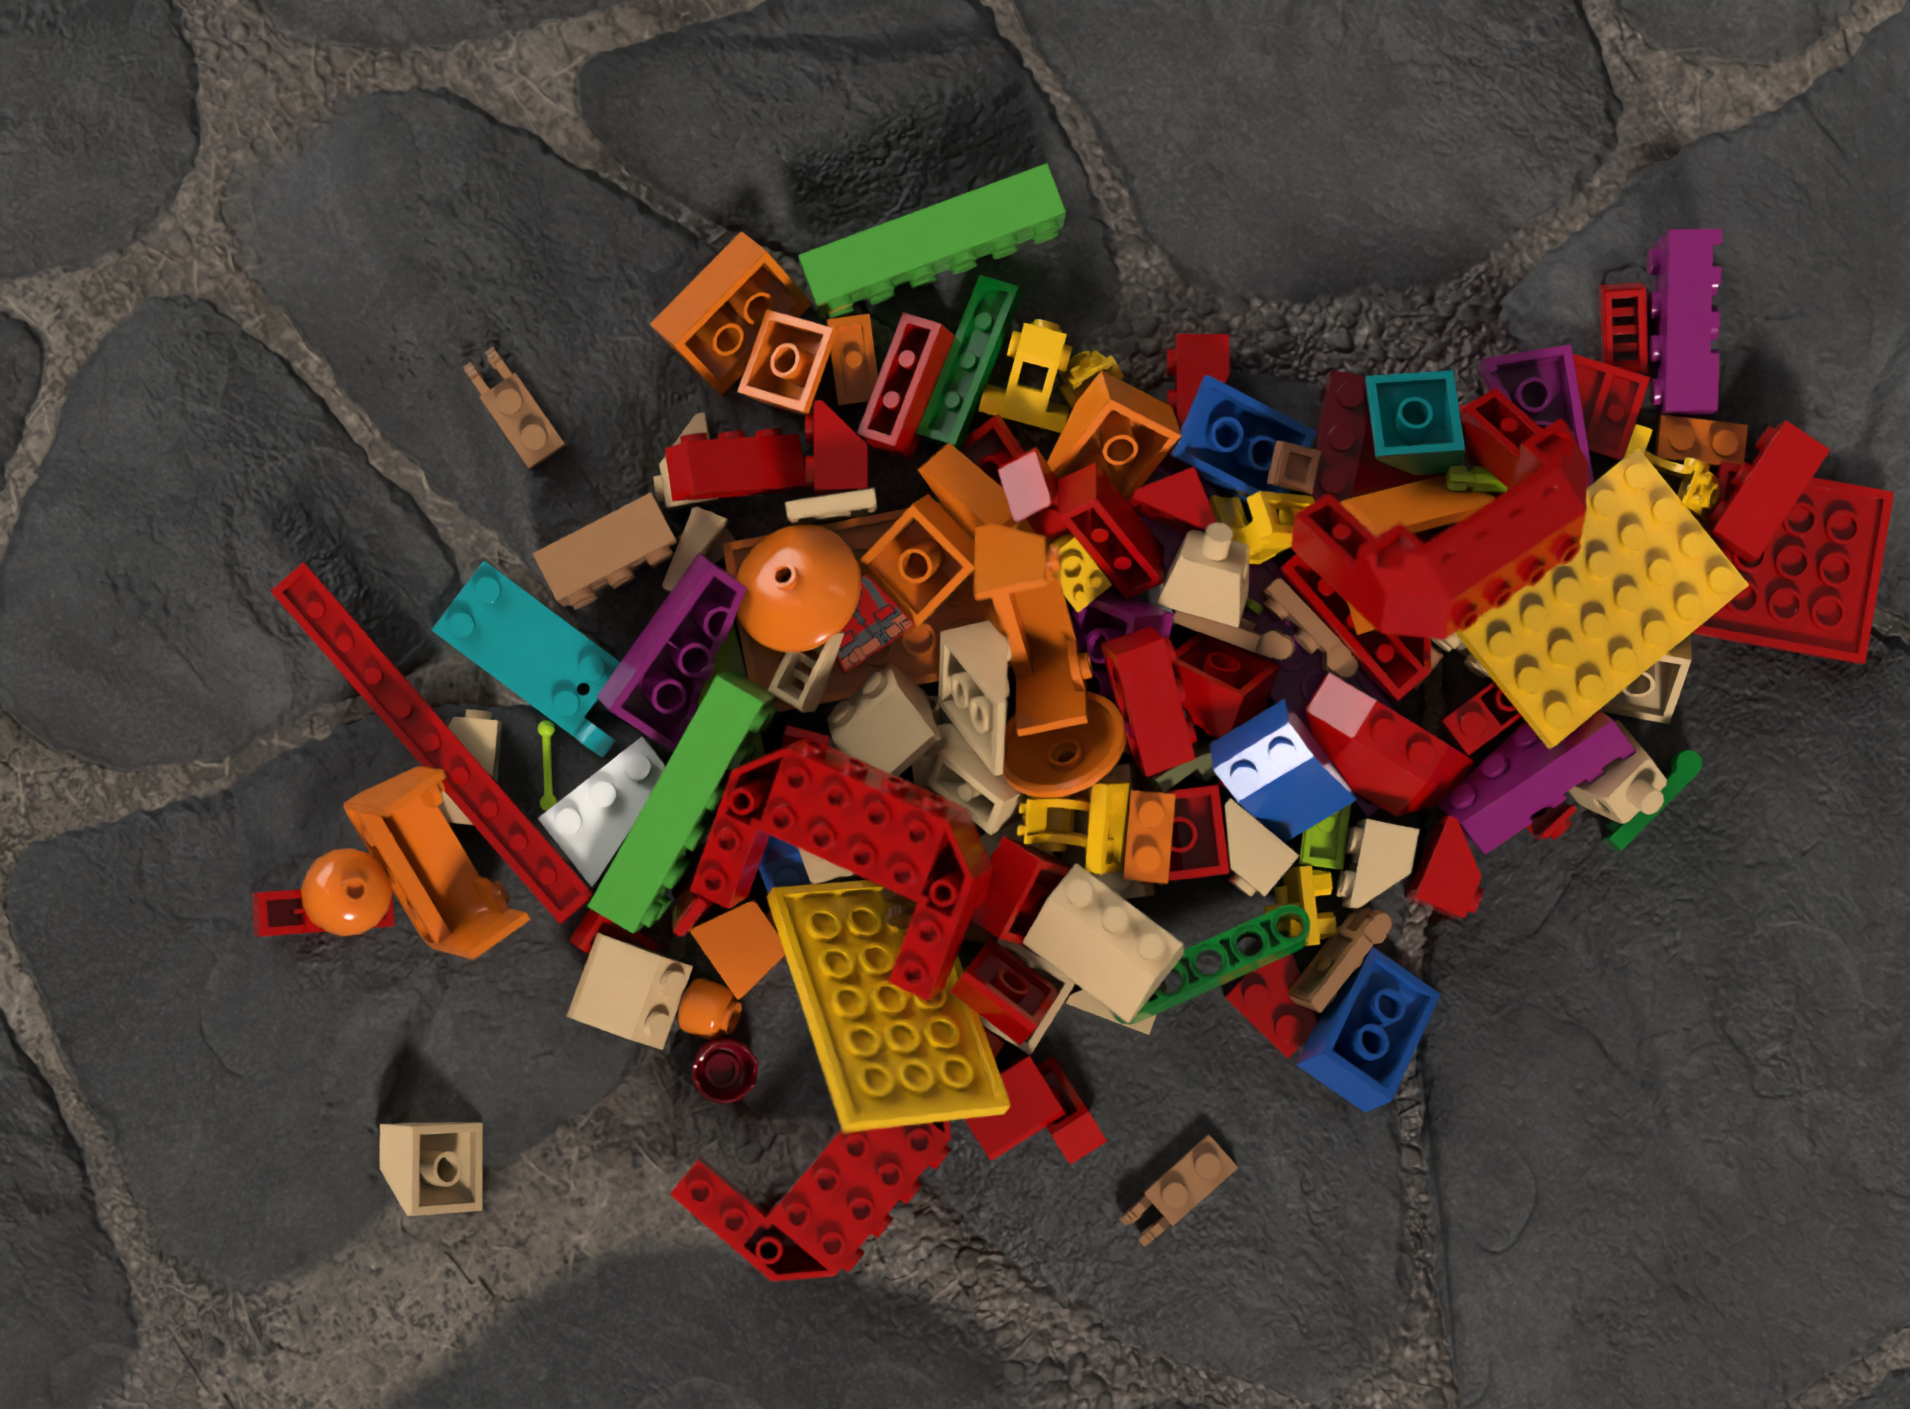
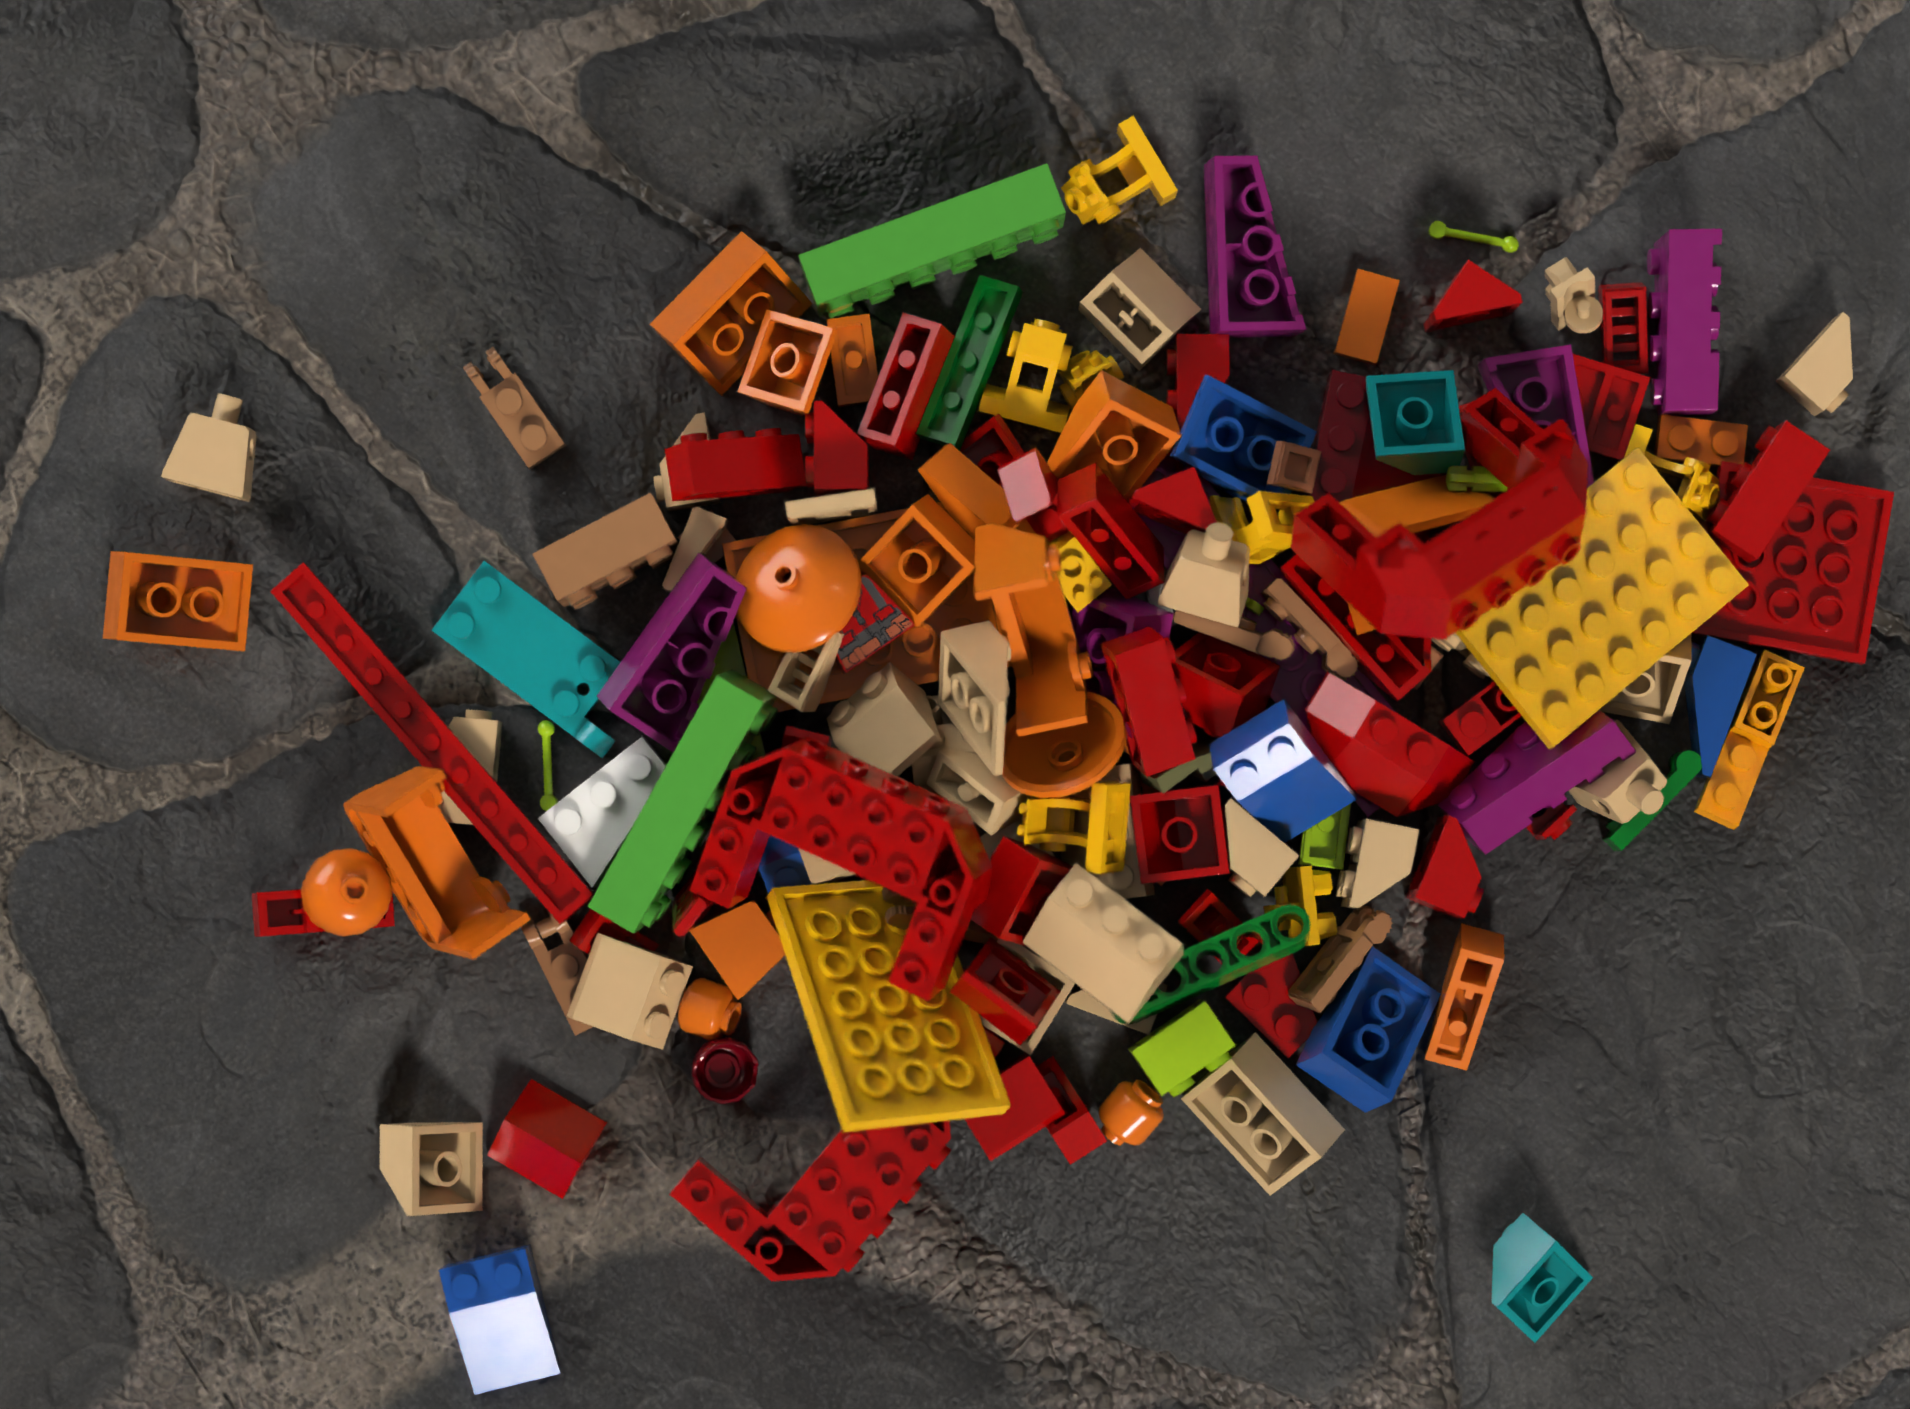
(177, 601): none -> orange slope
(215, 452): none -> tan torso
(500, 1319): none -> slope
(546, 1138): none -> red slope
(560, 965): none -> medium nougat plate
(1131, 1113): none -> orange head
(1137, 165): none -> yellow tile
(1138, 308): none -> tan slope
(1149, 836): orange plate -> none
(1182, 1187): medium nougat hinge -> none
(1183, 1048): none -> lime brick
(1211, 917): none -> red slope
(1245, 259): none -> magenta wedge
(1263, 1114): none -> tan slope
(1366, 317): none -> orange tile
(1438, 230): none -> lime hinge
(1465, 996): none -> orange slope
(1472, 298): none -> red slope
(1533, 1277): none -> teal slope
(1572, 297): none -> tan hips
(1712, 695): none -> blue slope
(1749, 739): none -> light orange slope
(1822, 369): none -> tan slope

